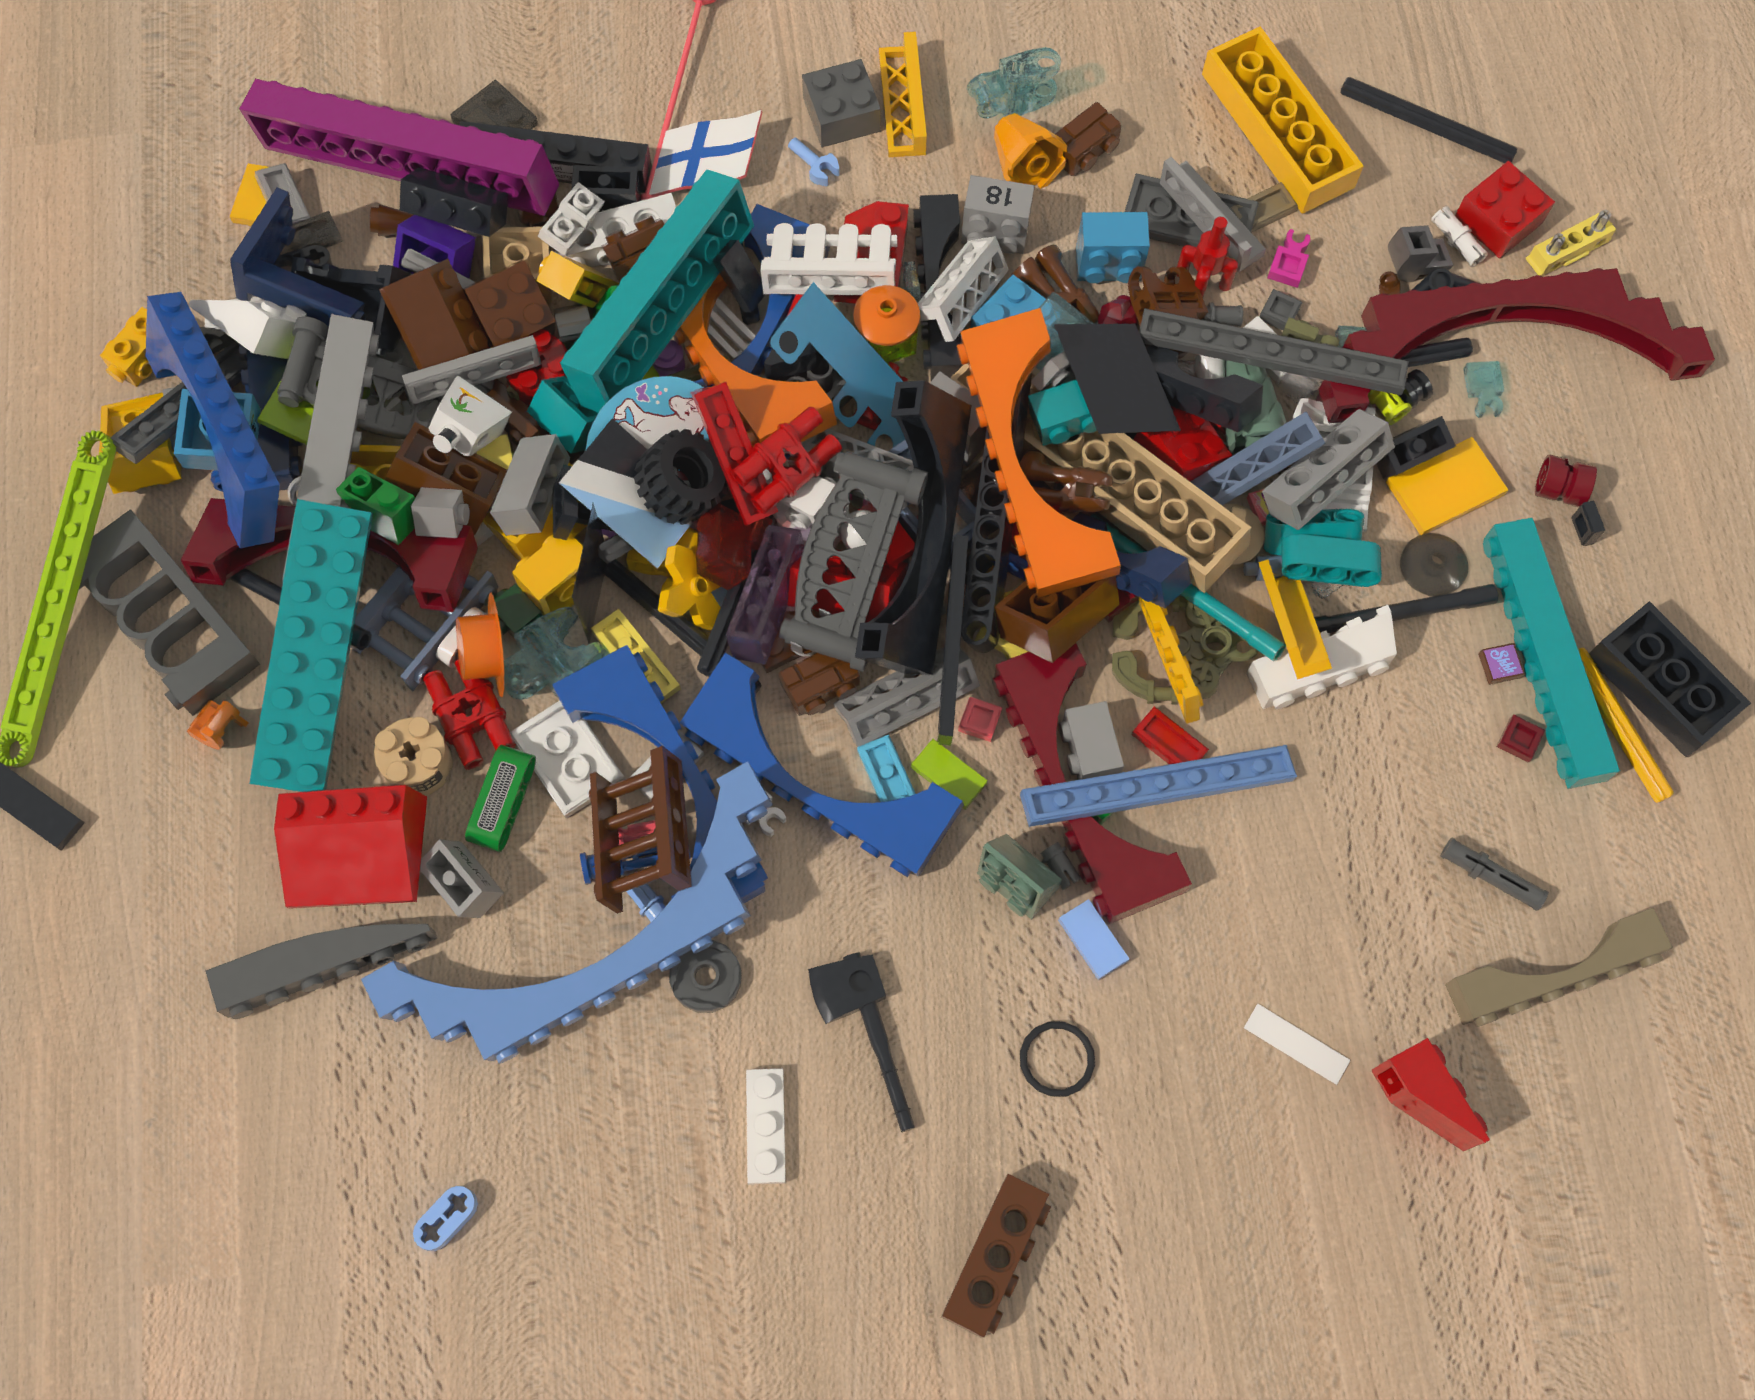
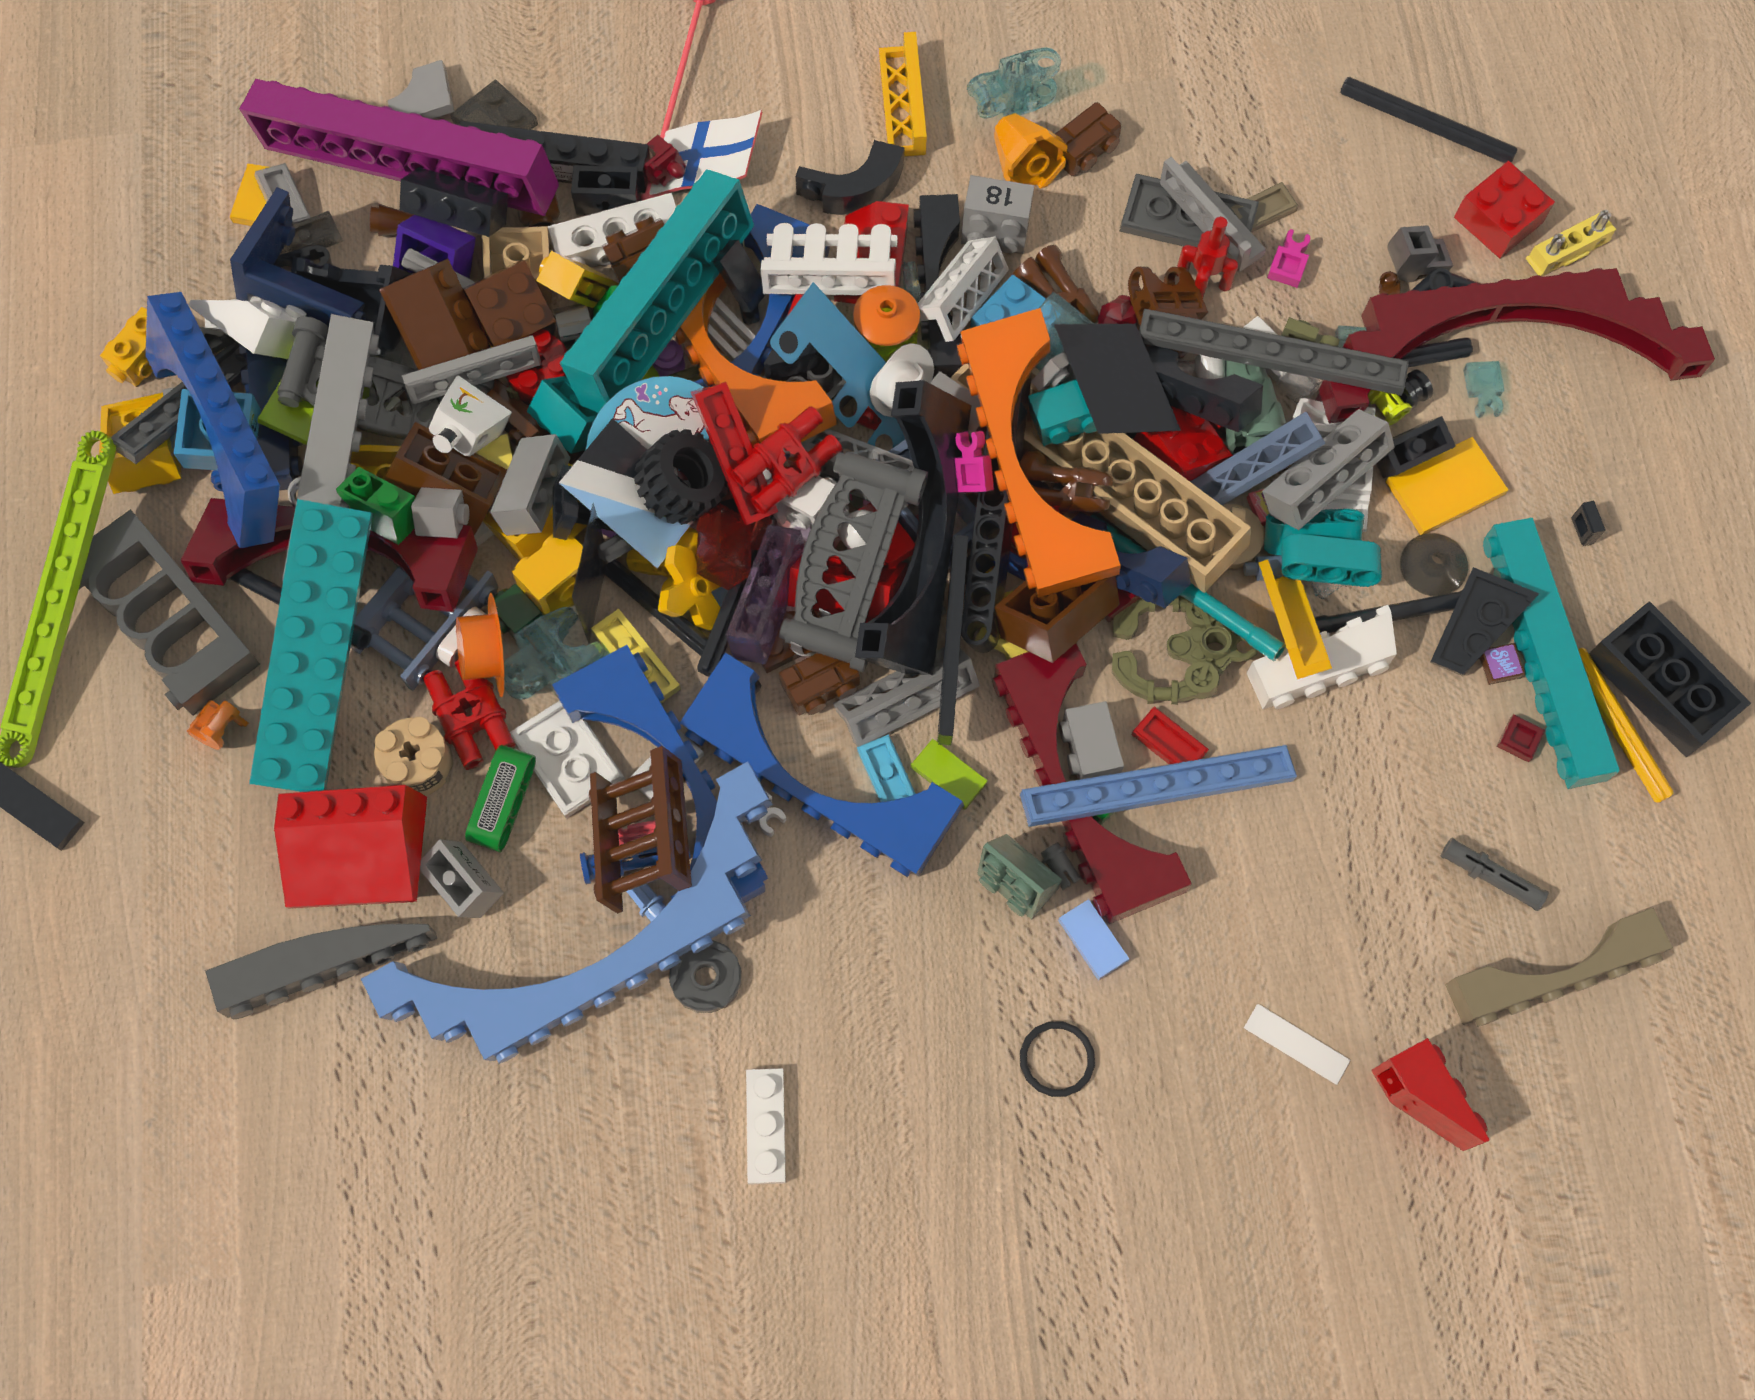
(426, 93): none -> light grey tile
(451, 1225): light blue beam -> none
(571, 219): white slope -> none
(665, 162): none -> dark red piece
(817, 163): light blue bar -> none
(841, 103): dark grey brick -> none
(852, 987): black piece -> none
(856, 189): none -> black arch
(908, 363): none -> white piece
(973, 468): none -> dark pink plate
(980, 719): coral tile -> none
(1012, 1197): reddish brown brick -> none
(1111, 245): dark azure brick -> none
(1175, 664): yellow wing -> none
(1224, 314): dark grey pin -> none
(1279, 309): dark grey tile -> none
(1281, 119): yellow brick -> none
(1459, 236): white pin -> none
(1479, 619): none -> black wing
(1570, 482): dark red wheel -> none

